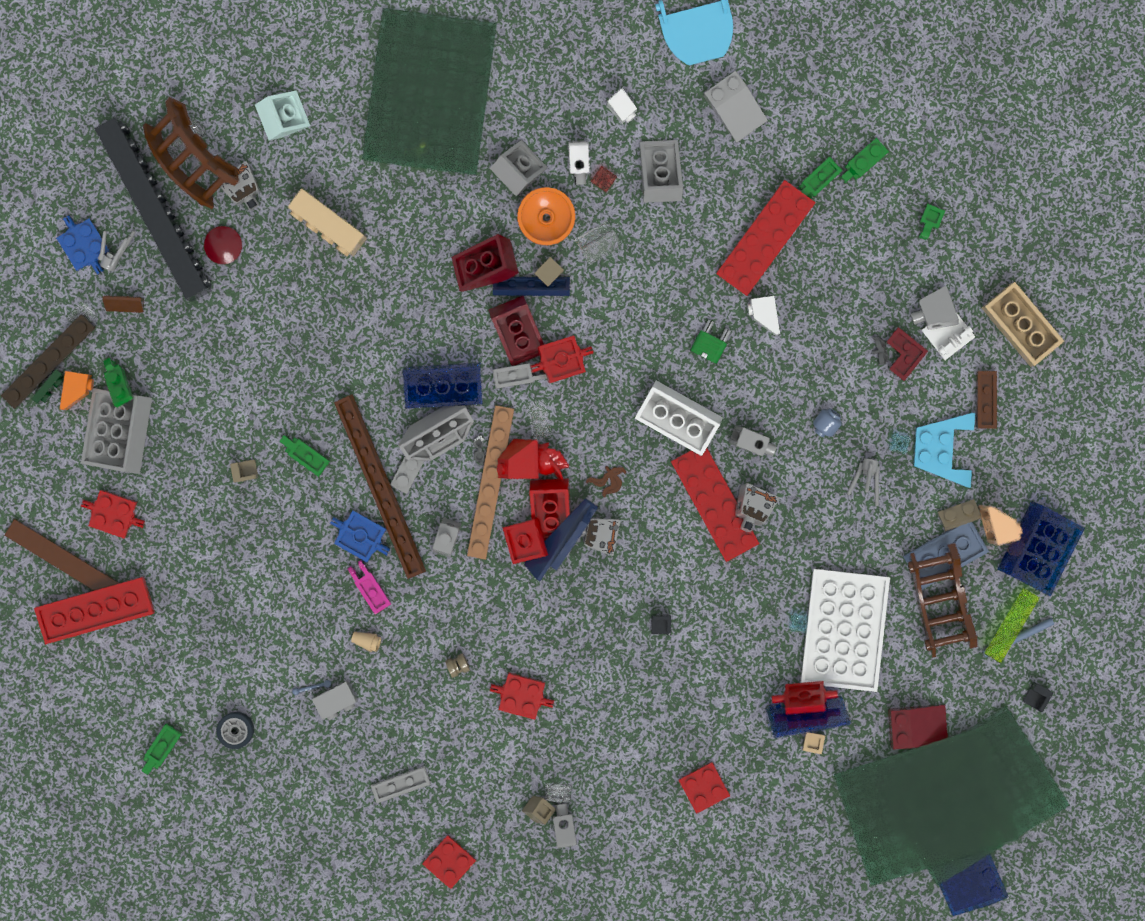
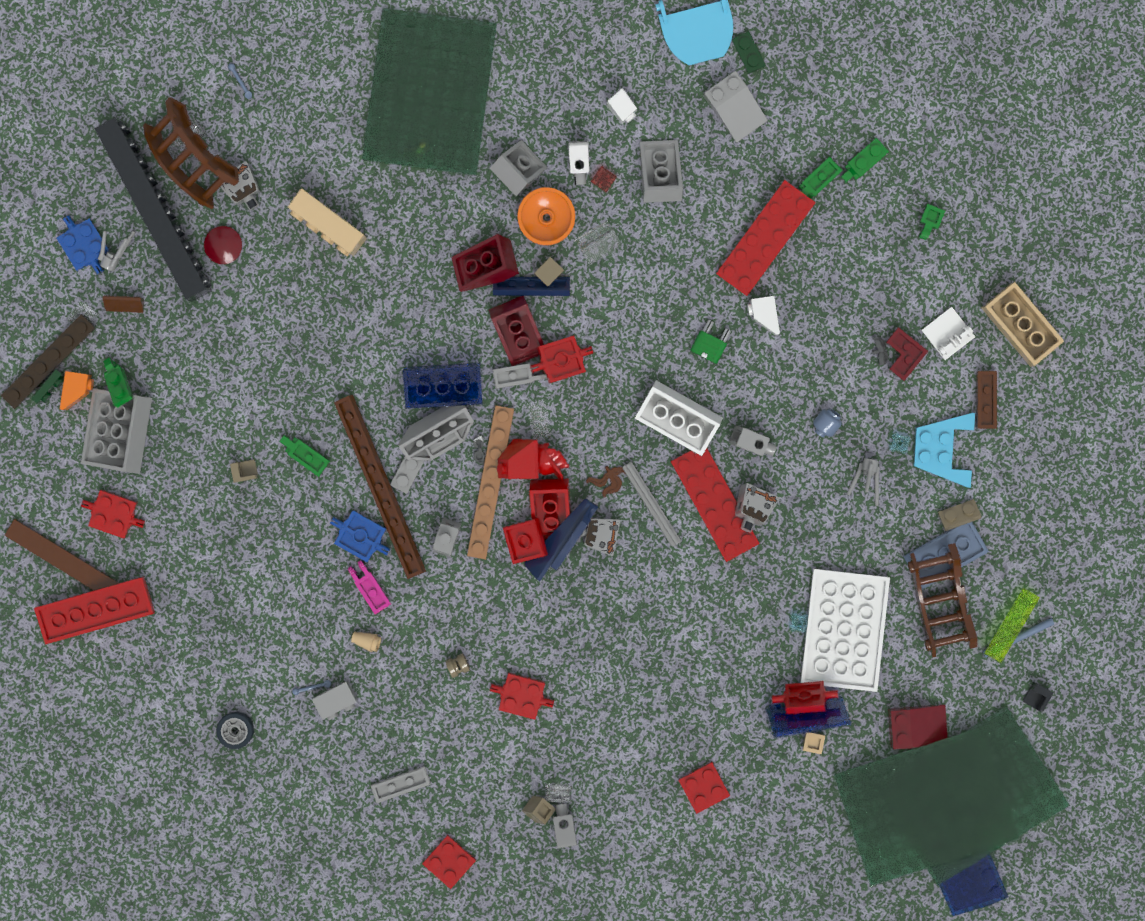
(161, 748): green hinge -> none
(248, 94): none -> sand blue hinge
(282, 115): light aqua slope -> none
(651, 504): none -> light grey axle
(661, 624): black panel -> none
(748, 52): none -> dark green plate
(936, 310): light grey torso -> none
(998, 526): light nougat slope -> none
(1042, 550): clear blue slope -> none

